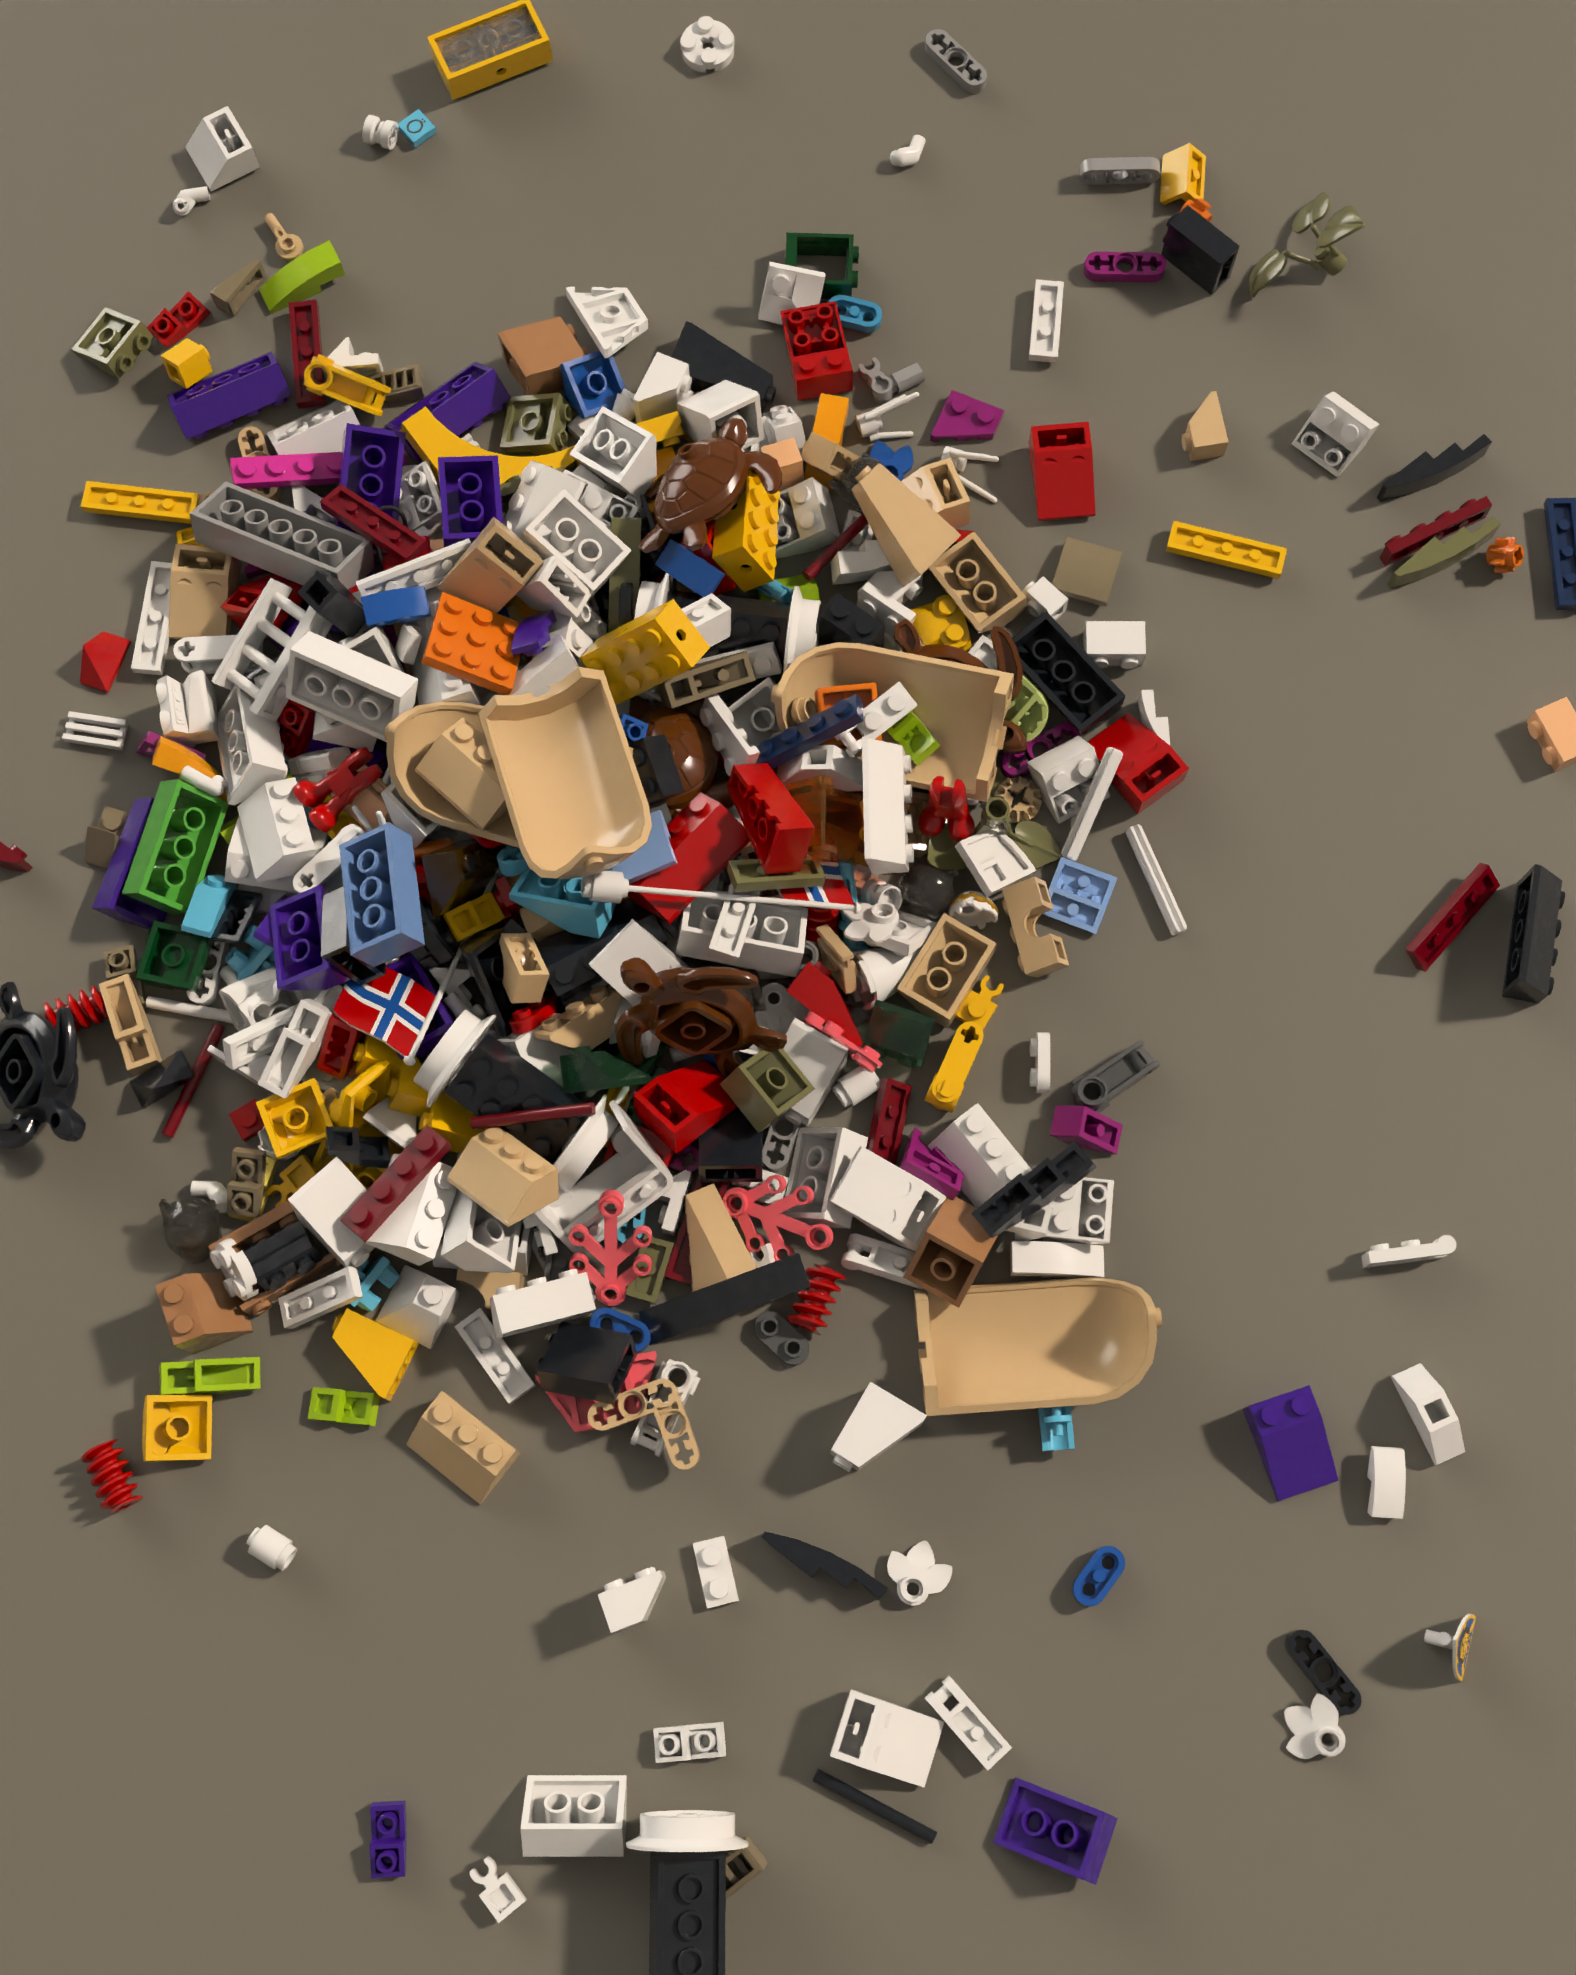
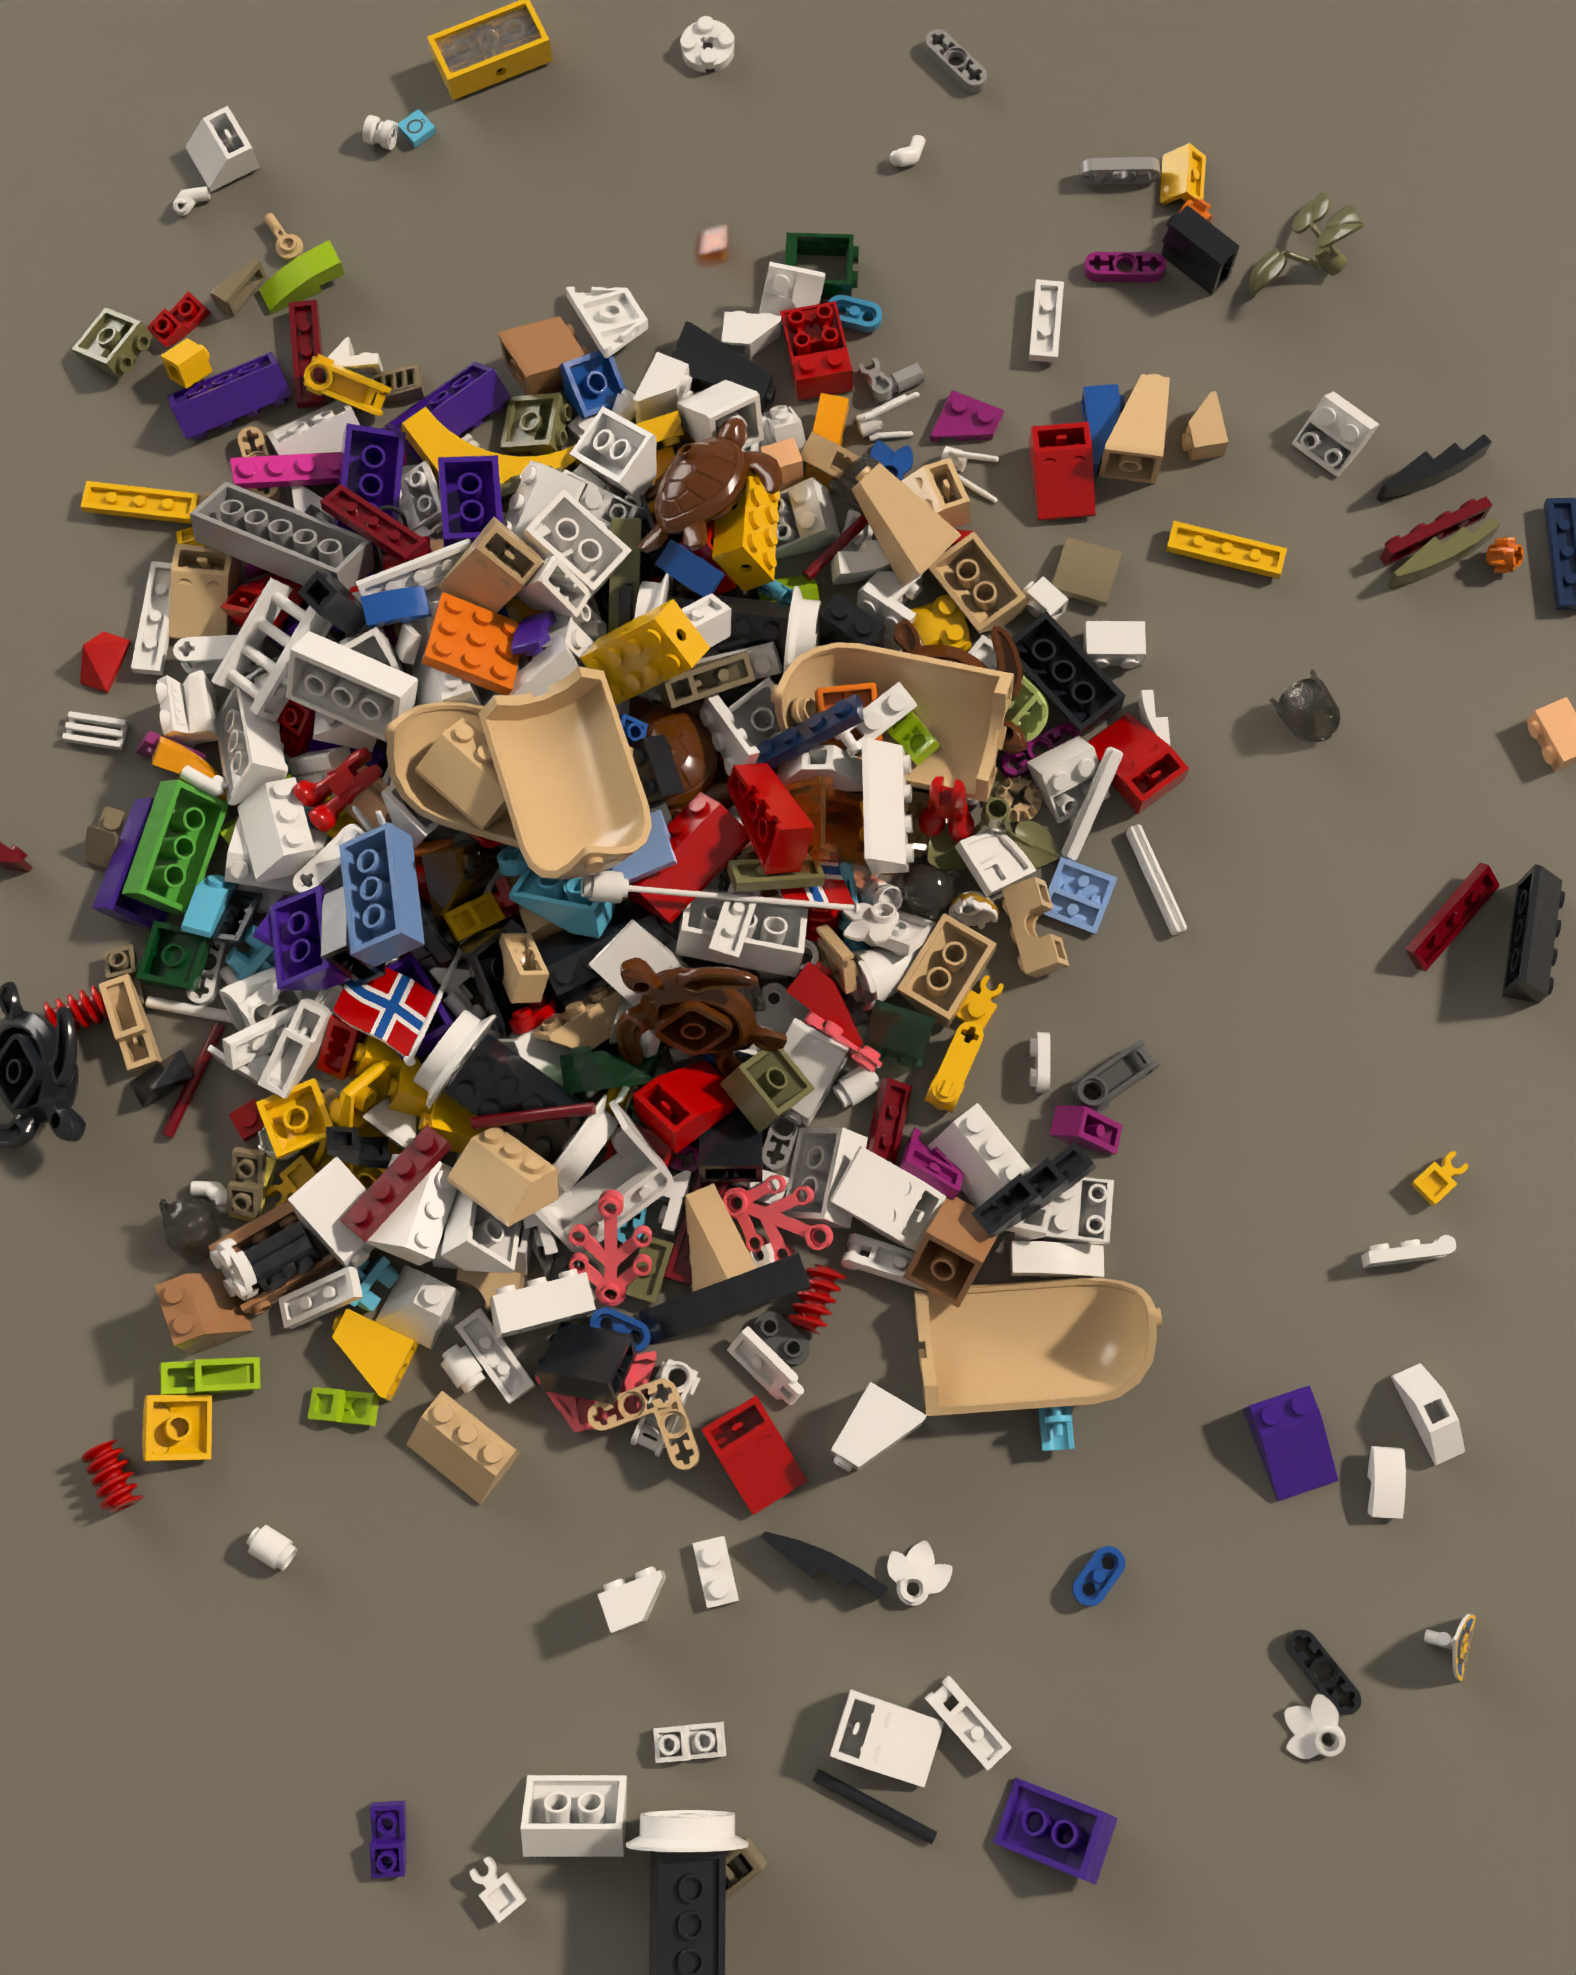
(462, 1368): none -> white brick
(715, 243): none -> clear orange slope
(750, 332): none -> white slope
(754, 1455): none -> red slope
(766, 1366): none -> white hinge
(1102, 409): none -> blue slope
(1138, 438): none -> tan slope
(1309, 709): none -> clear smoke helmet
(1436, 1181): none -> yellow plate

